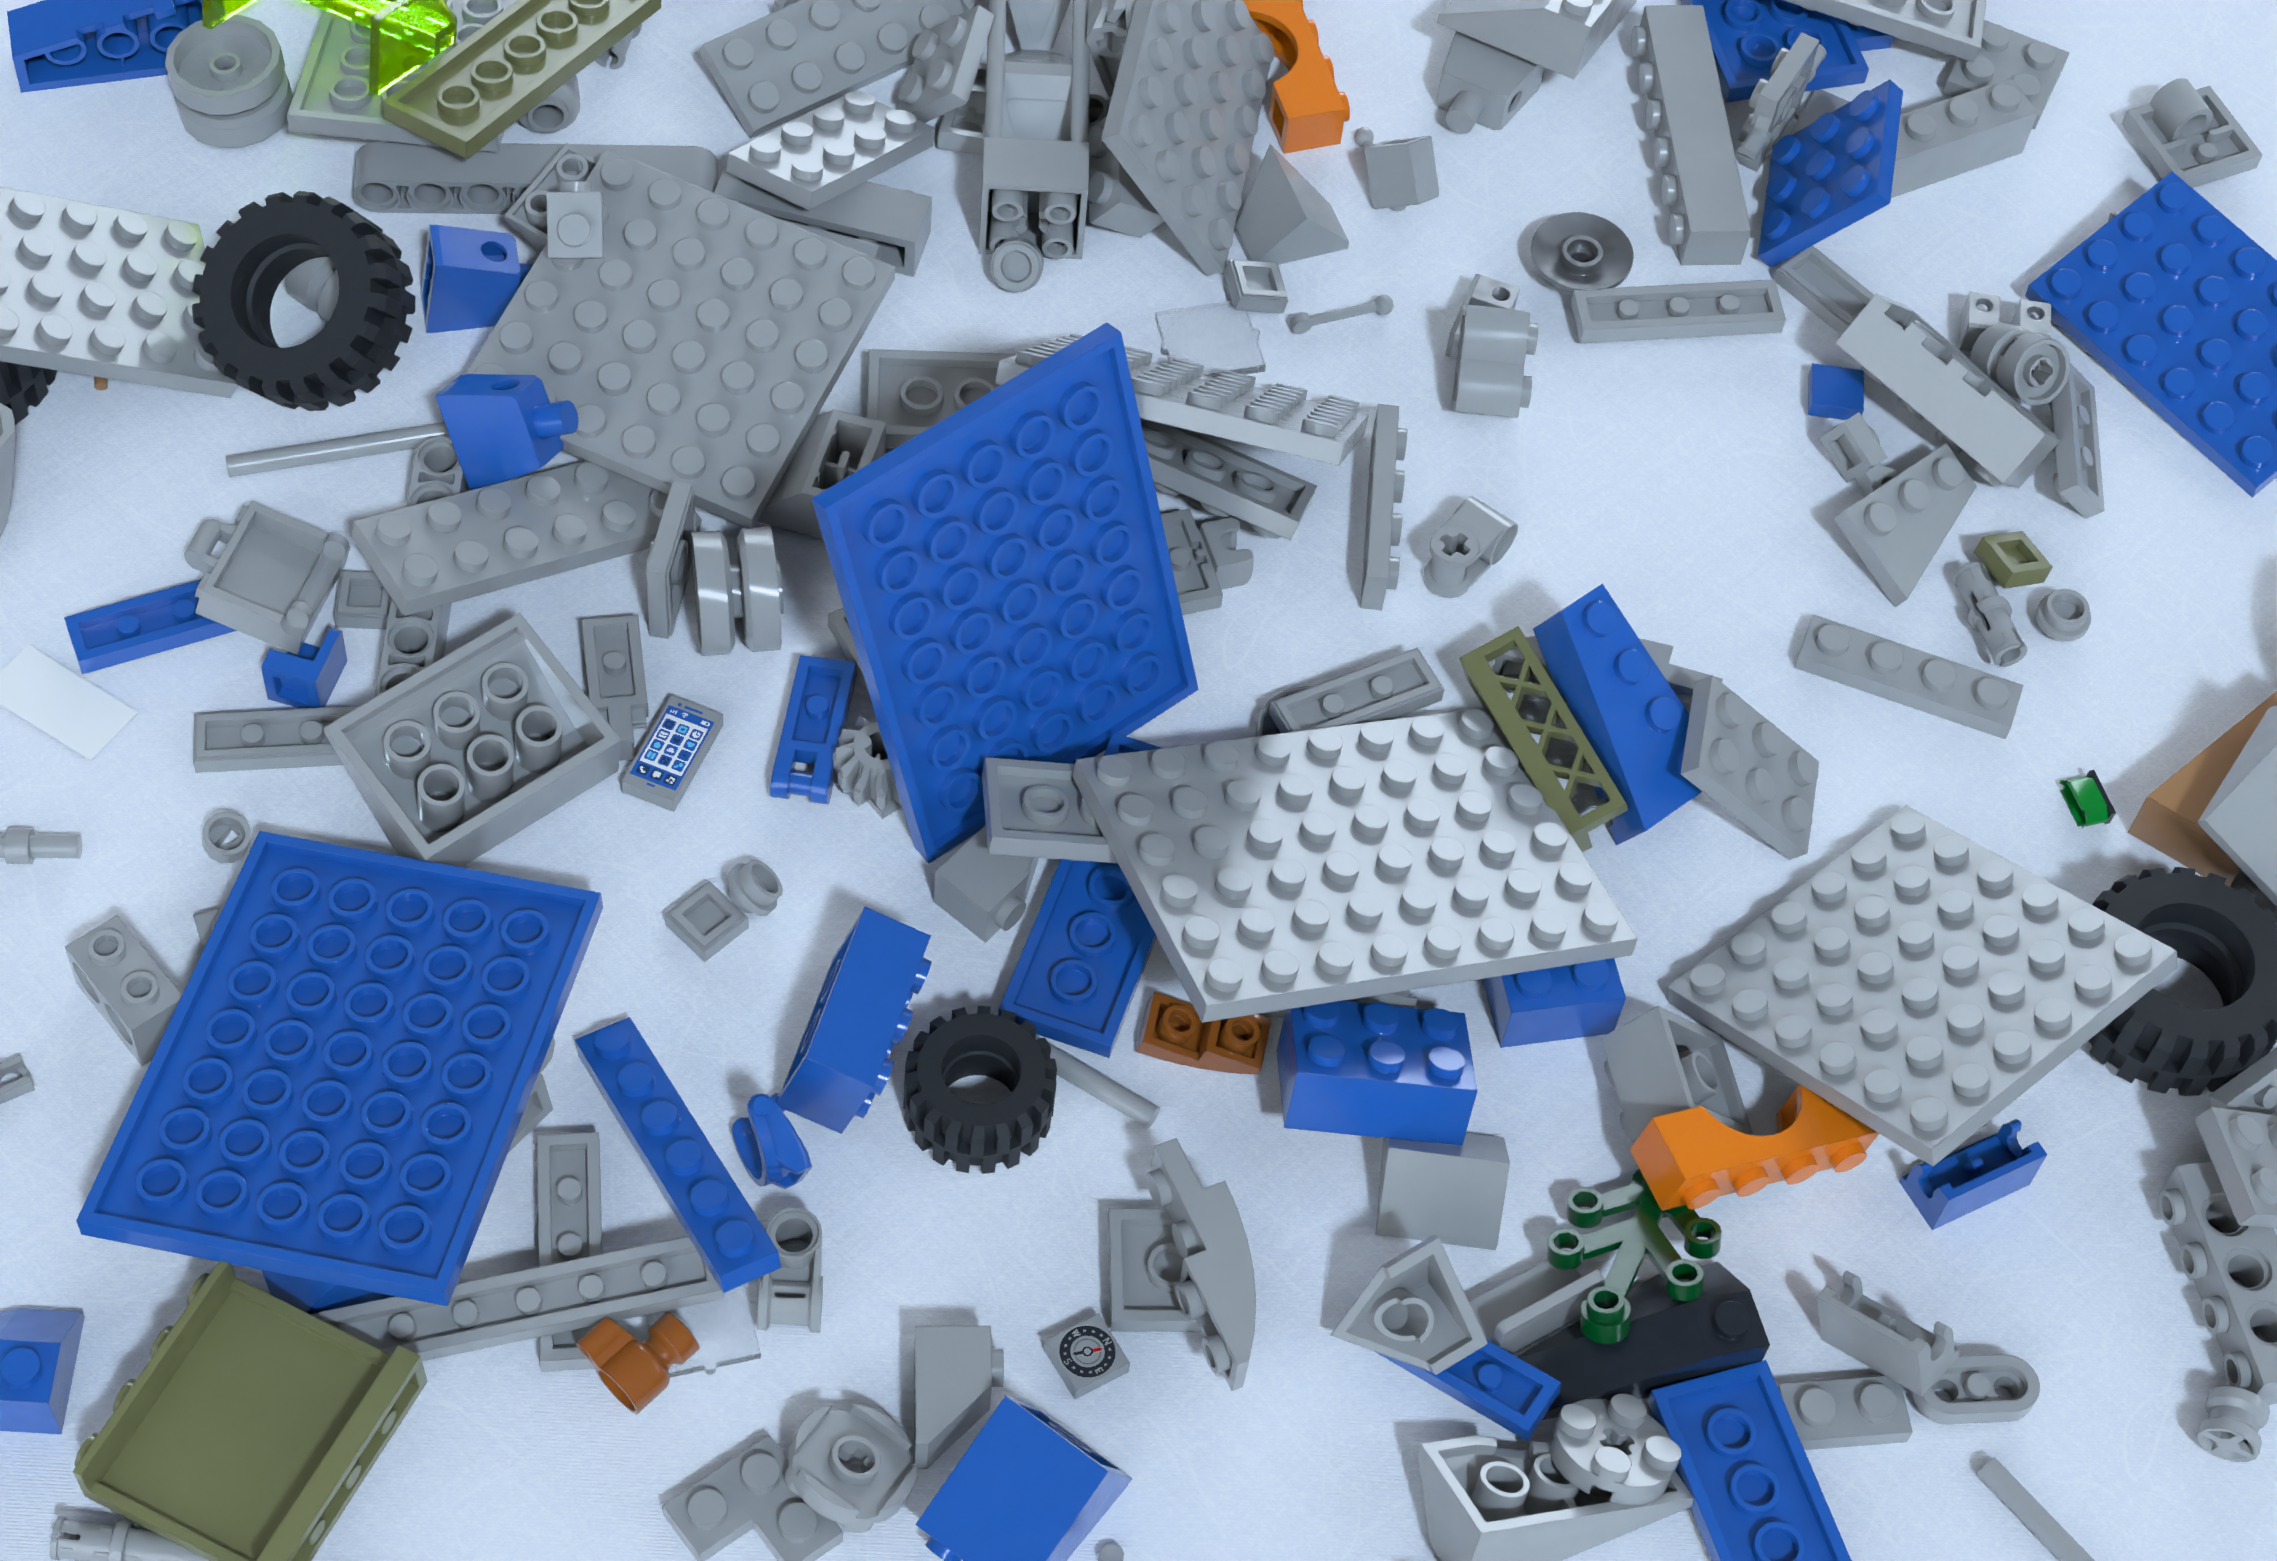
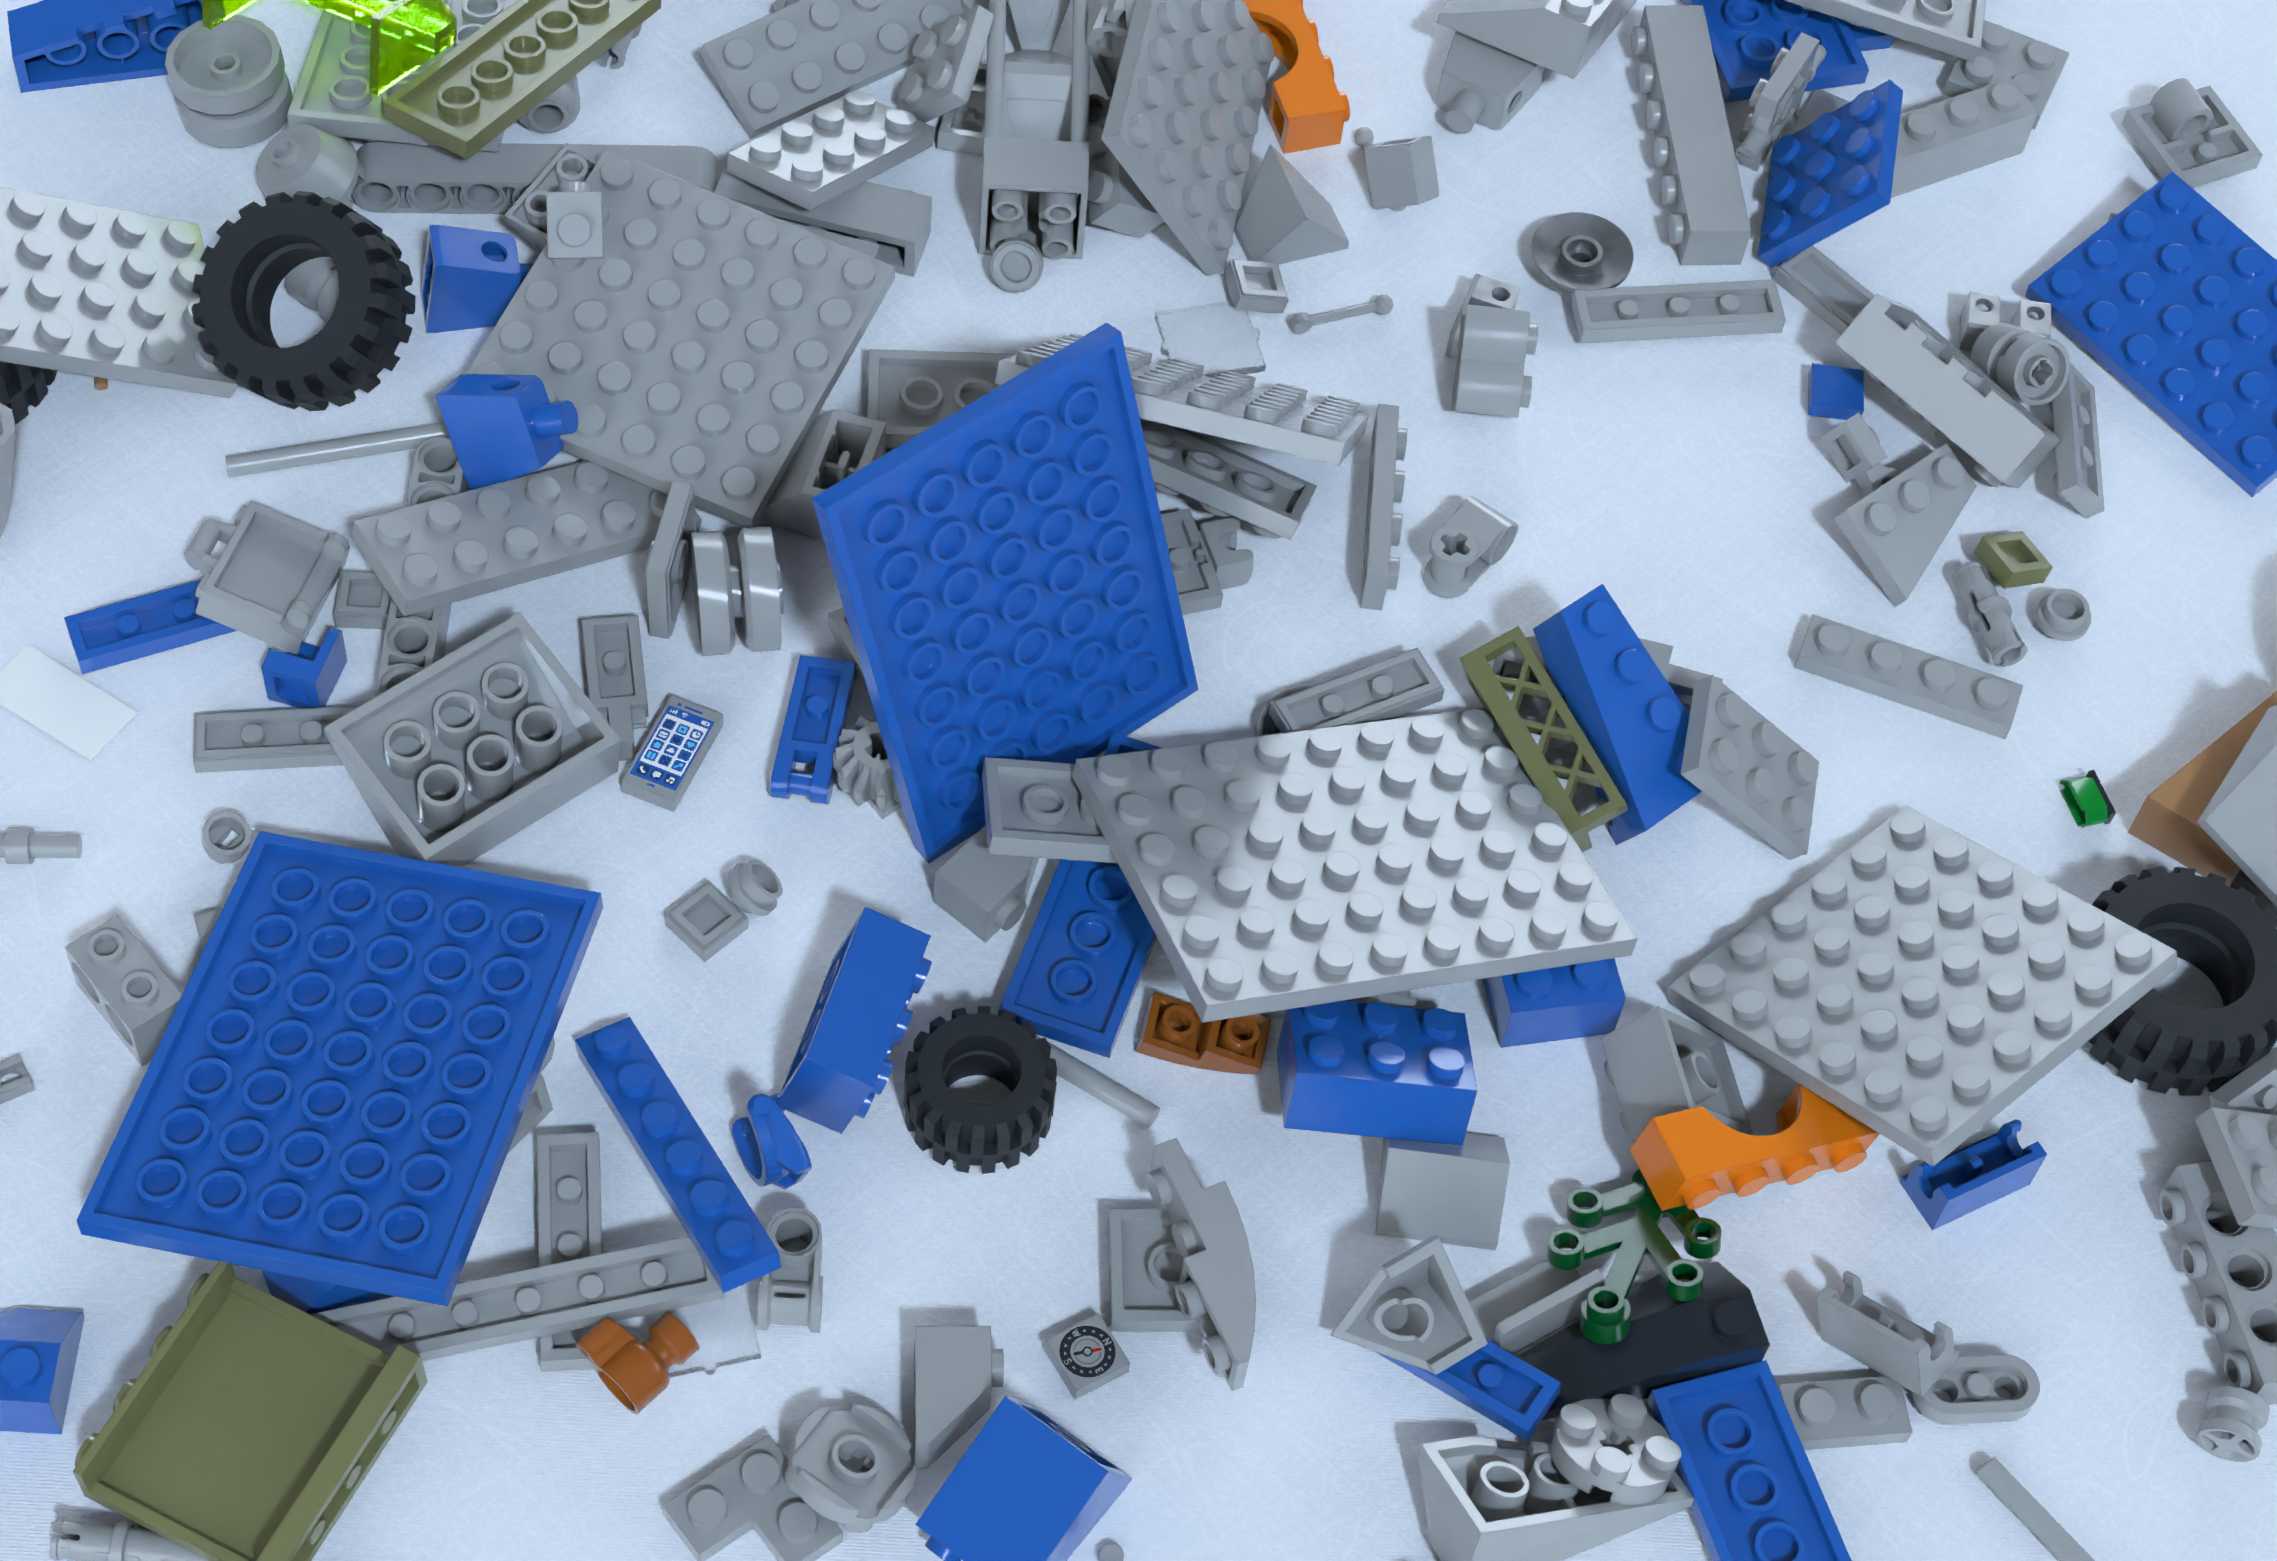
(310, 162): none -> light grey cone

